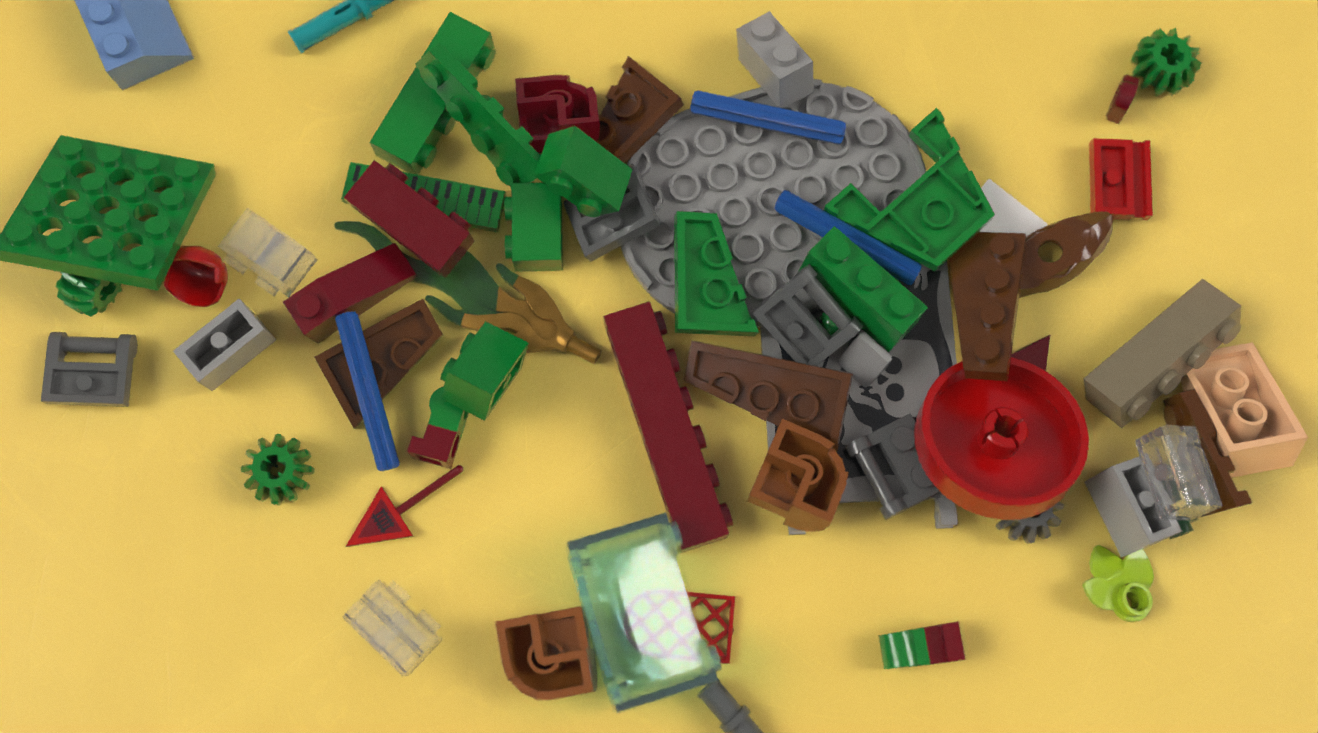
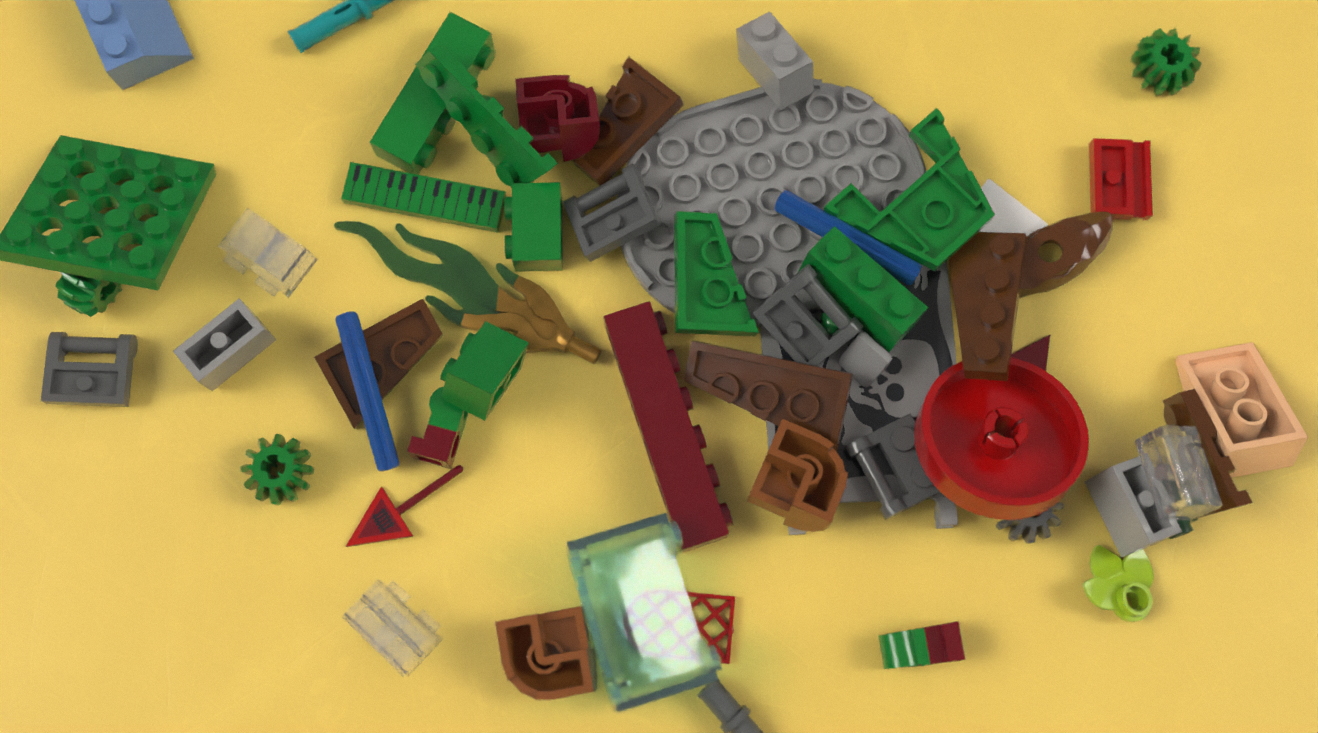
(196, 276): red hair -> none
(349, 289): dark red slope -> none
(411, 217): dark red brick -> none
(583, 172): green brick -> none
(768, 117): blue axle -> none
(1122, 98): dark red tile -> none
(1163, 353): dark tan brick -> none

